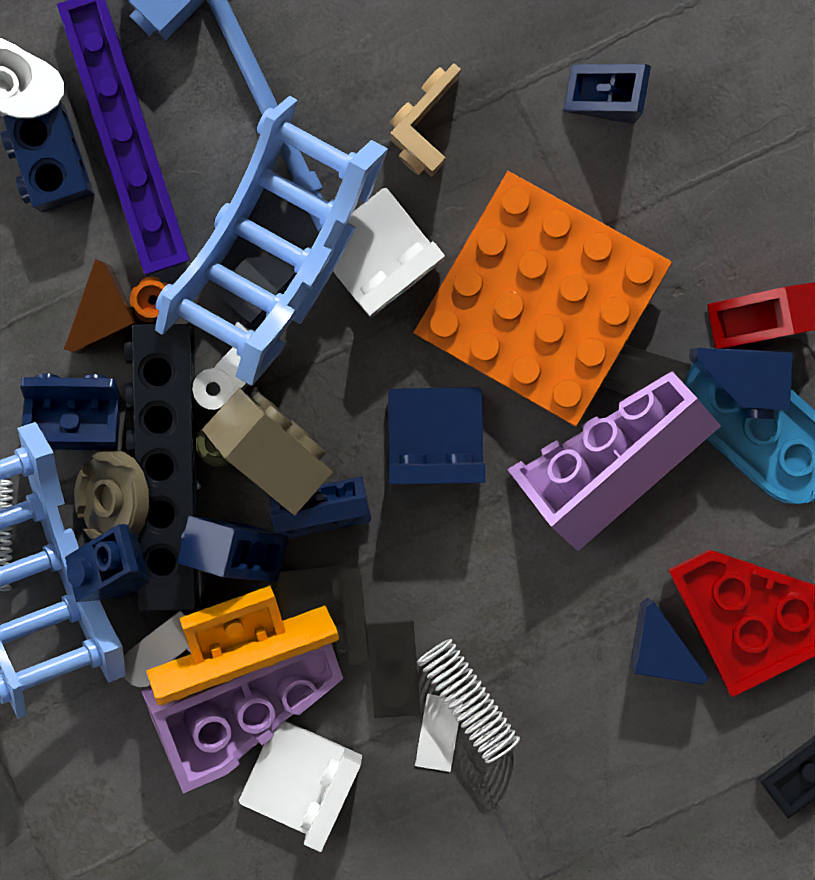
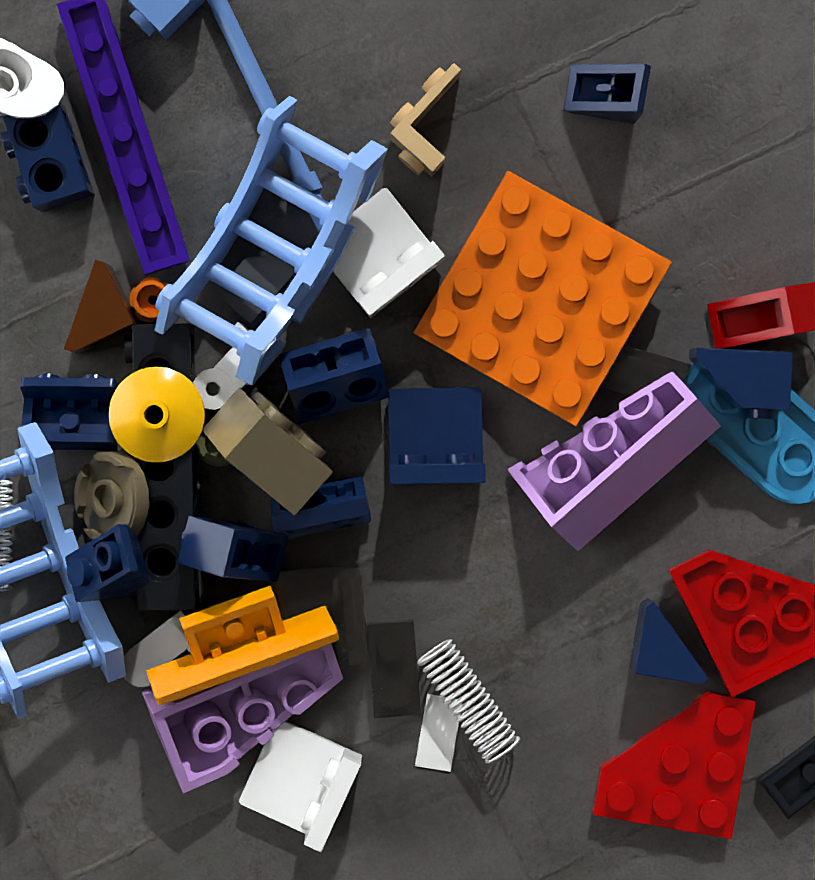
(181, 419): none -> yellow dish
(334, 375): none -> dark blue brick
(682, 770): none -> red plate

